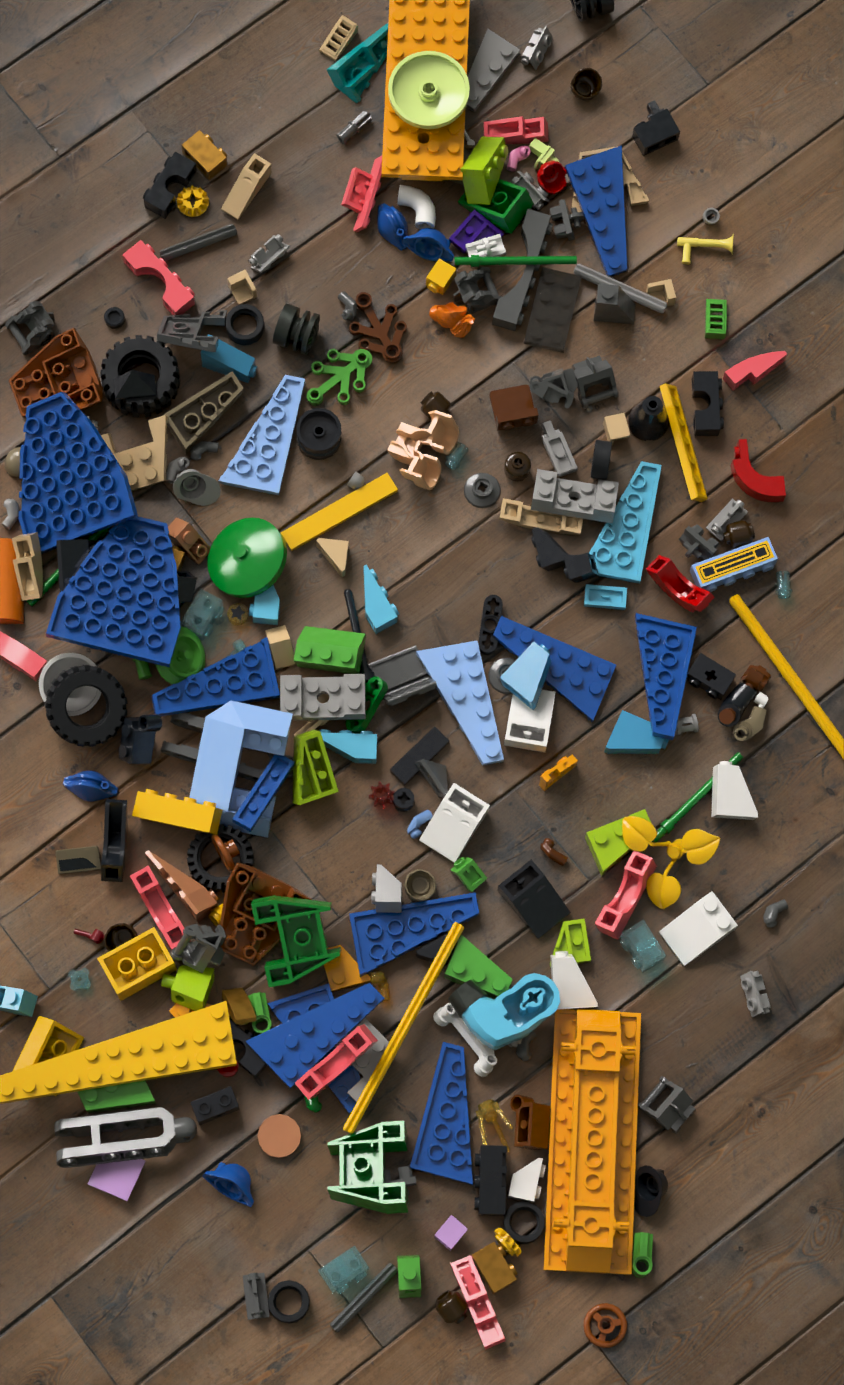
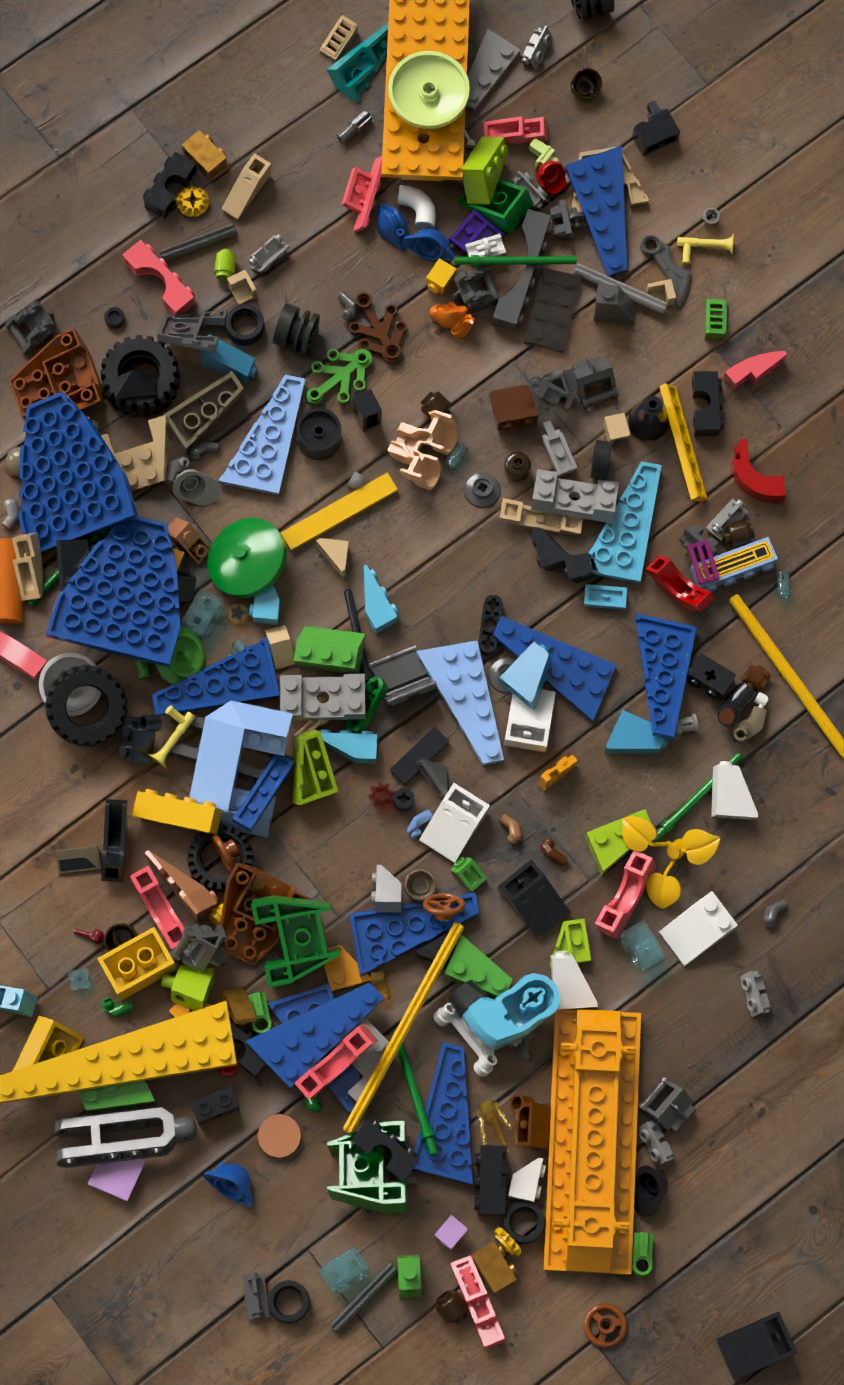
(90, 786): blue hat -> none
(116, 1009): none -> green arm
(184, 723): none -> light yellow piece
(224, 264): none -> lime brick
(366, 409): none -> black brick
(401, 1159): none -> black arch
(427, 1132): none -> green bar
(443, 909): none -> dark orange piece
(514, 828): none -> medium nougat arm
(517, 155): bright pink arm -> none
(650, 1135): none -> light grey hinge
(662, 255): none -> dark grey piece
(699, 545): none -> magenta tile
(756, 1345): none -> black slope

